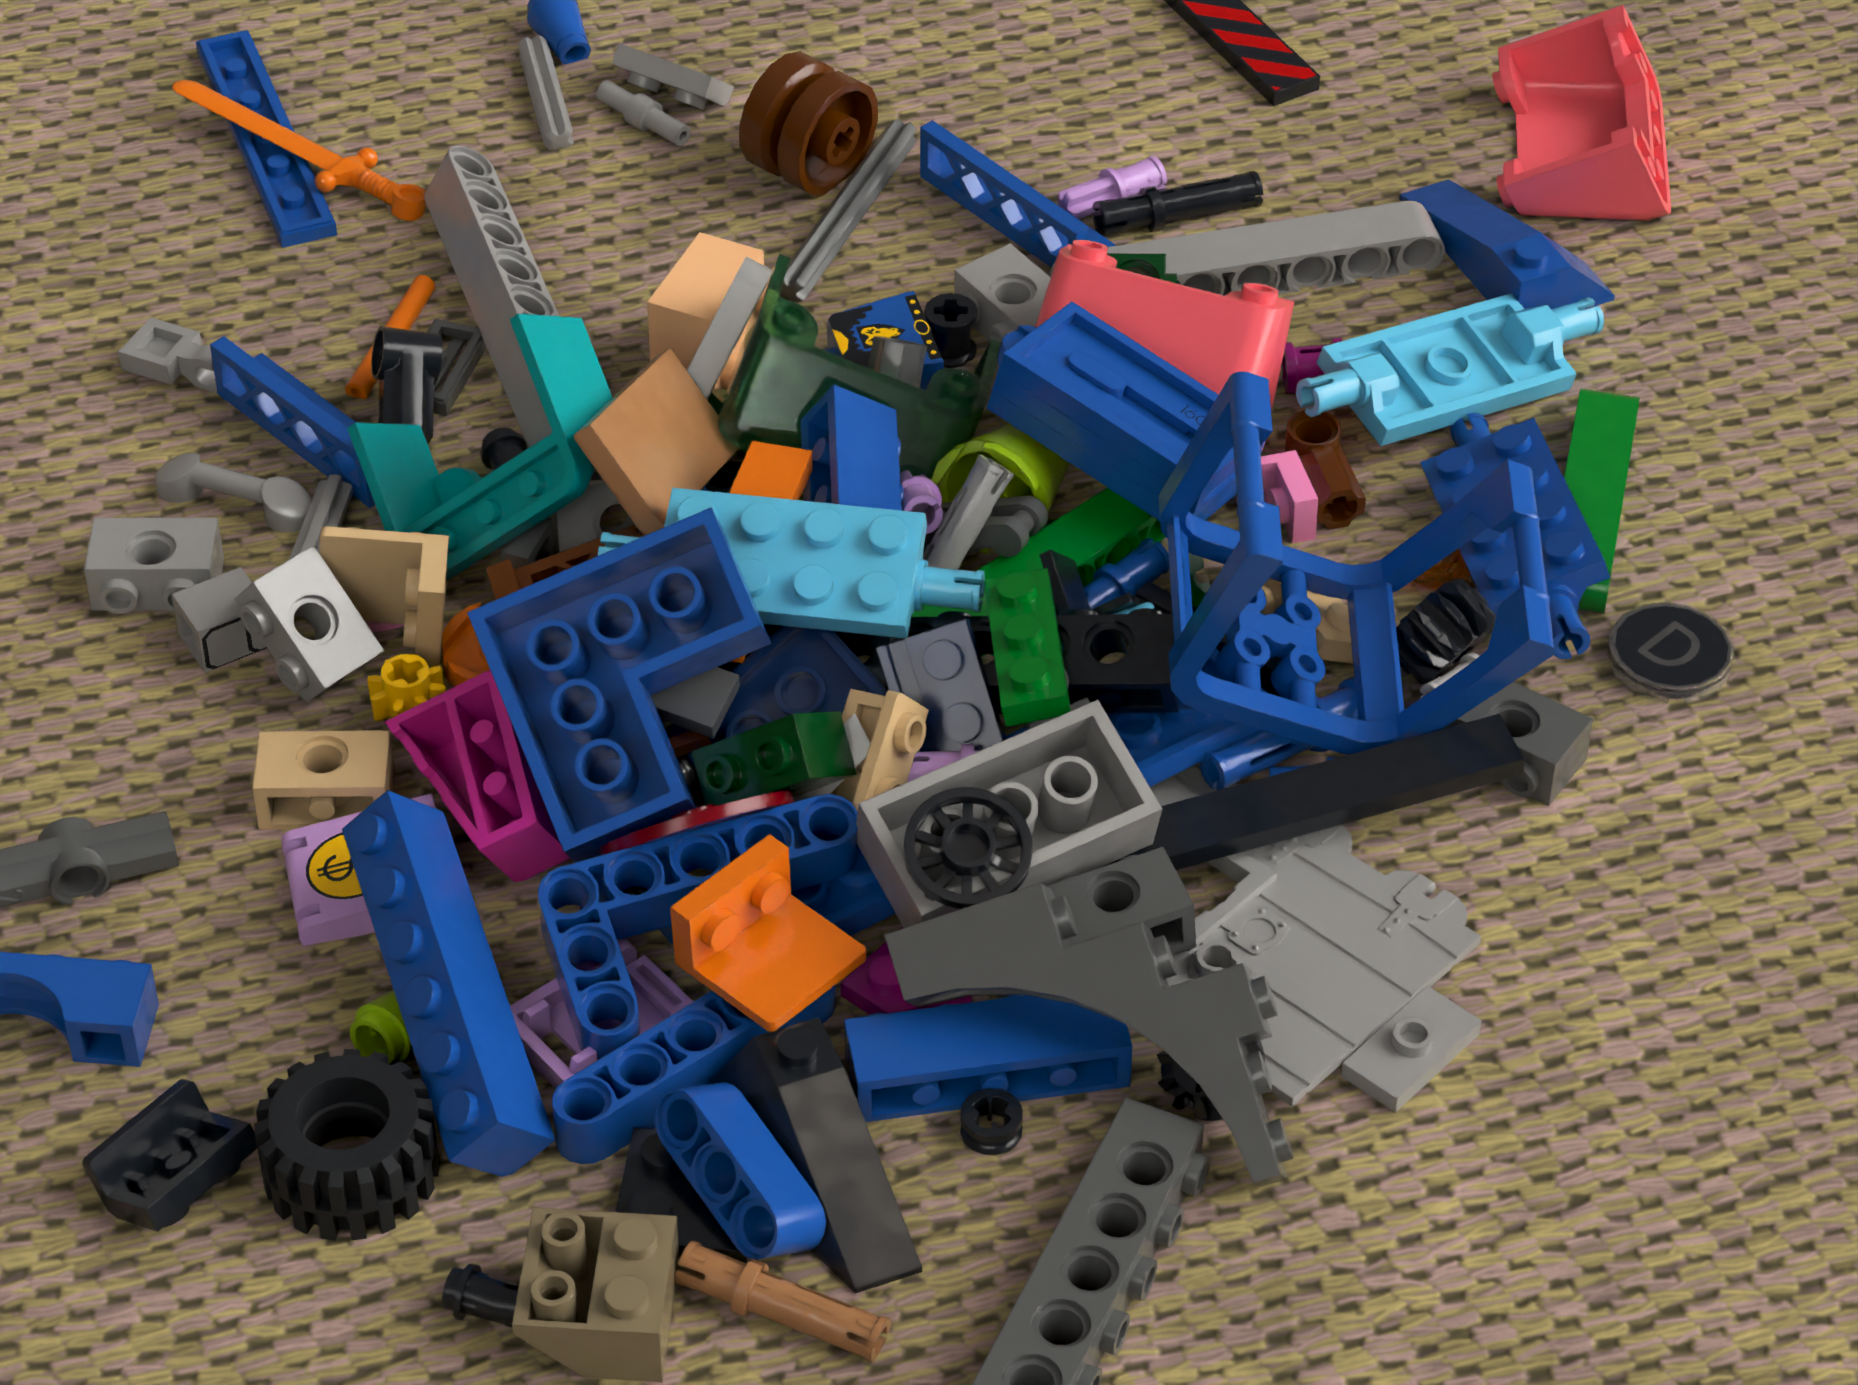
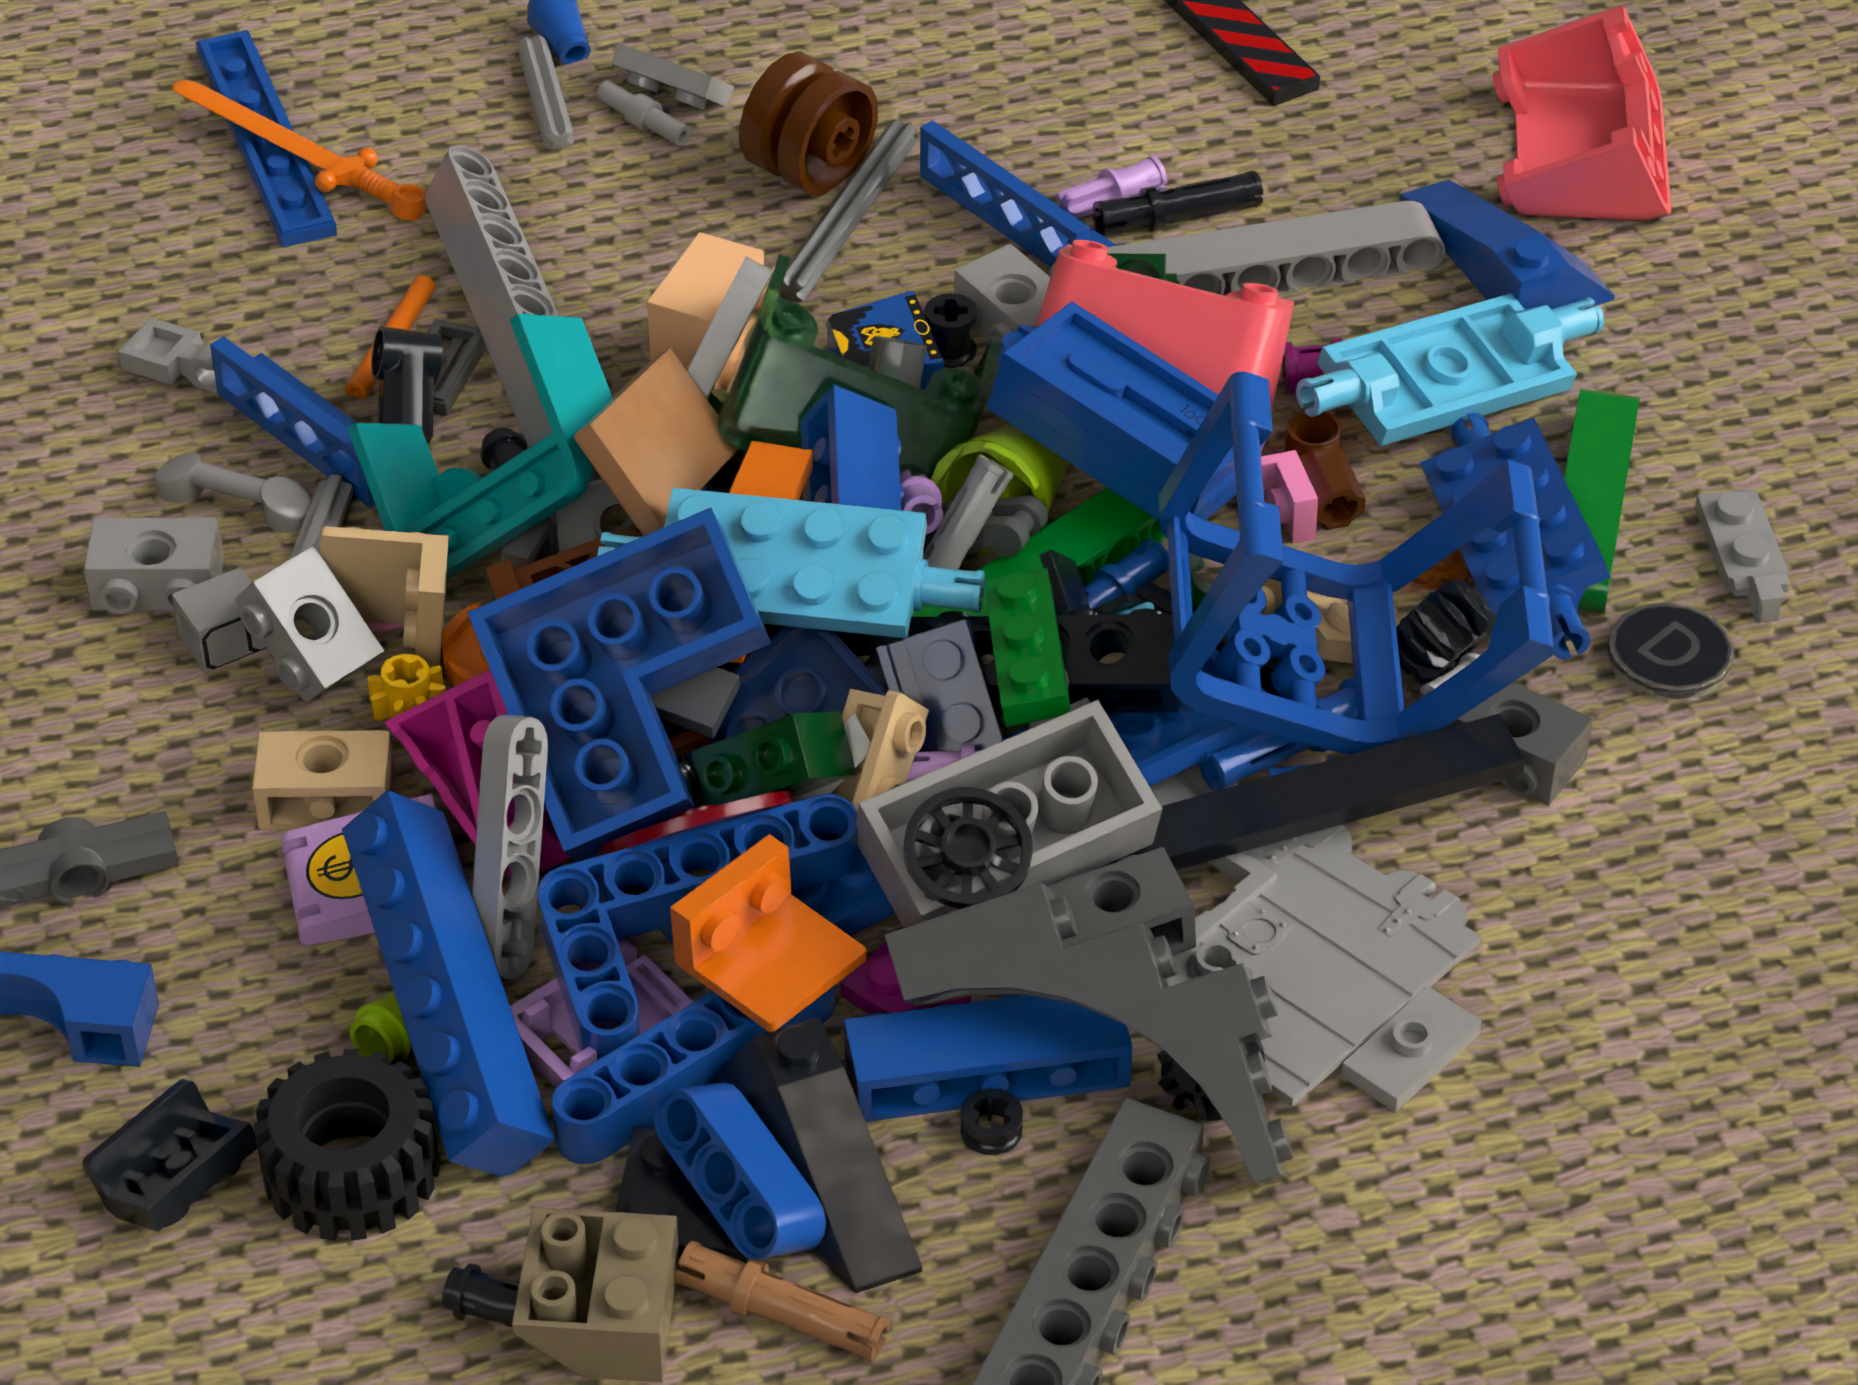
(517, 749): none -> light grey beam
(1745, 550): none -> light grey hinge

